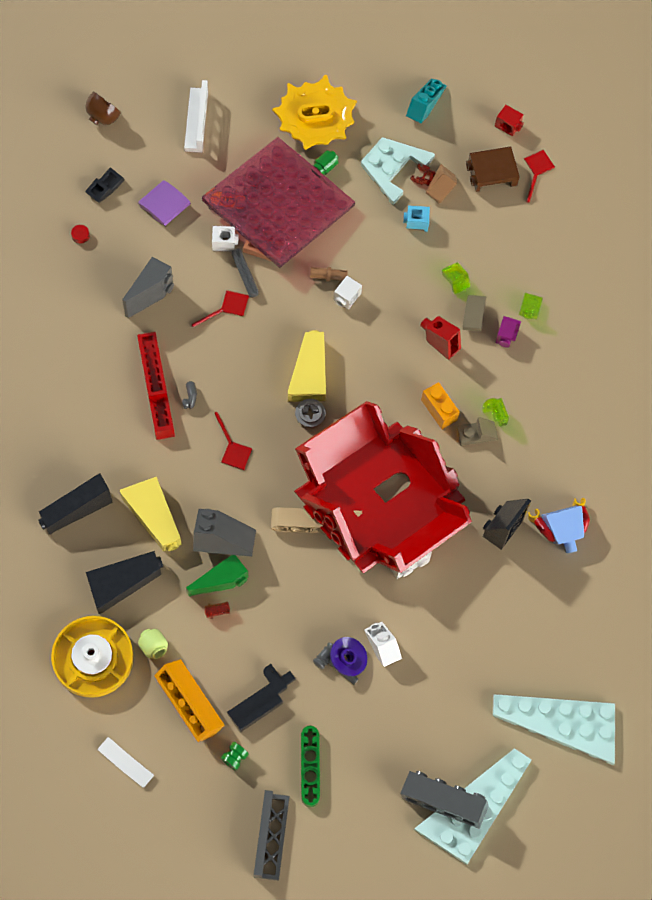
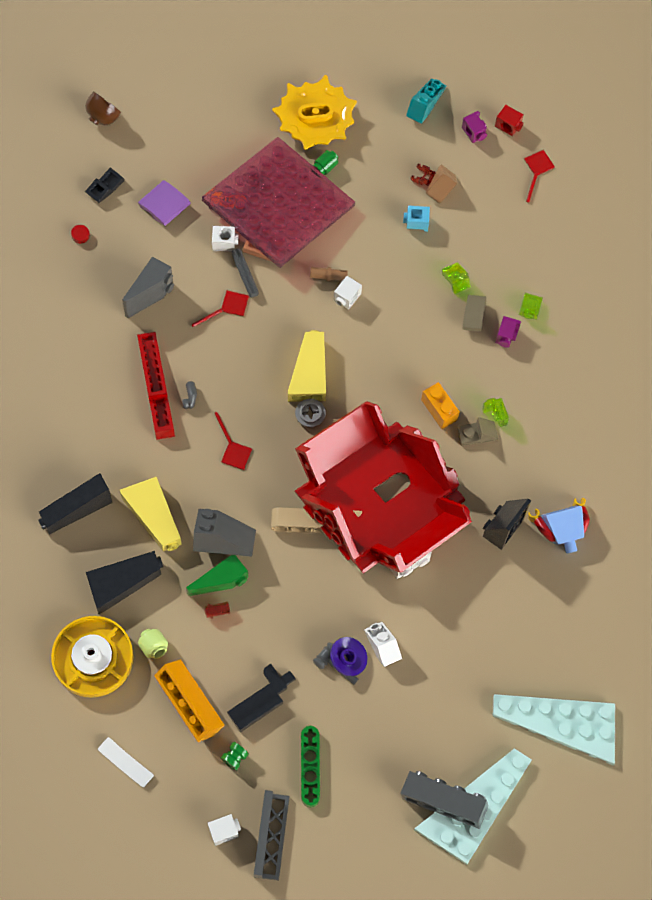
(196, 118): white fence -> none
(224, 829): none -> white brick
(387, 160): light aqua wing -> none
(442, 336): red torso -> none
(474, 127): none -> magenta brick
(492, 167): reddish brown panel -> none

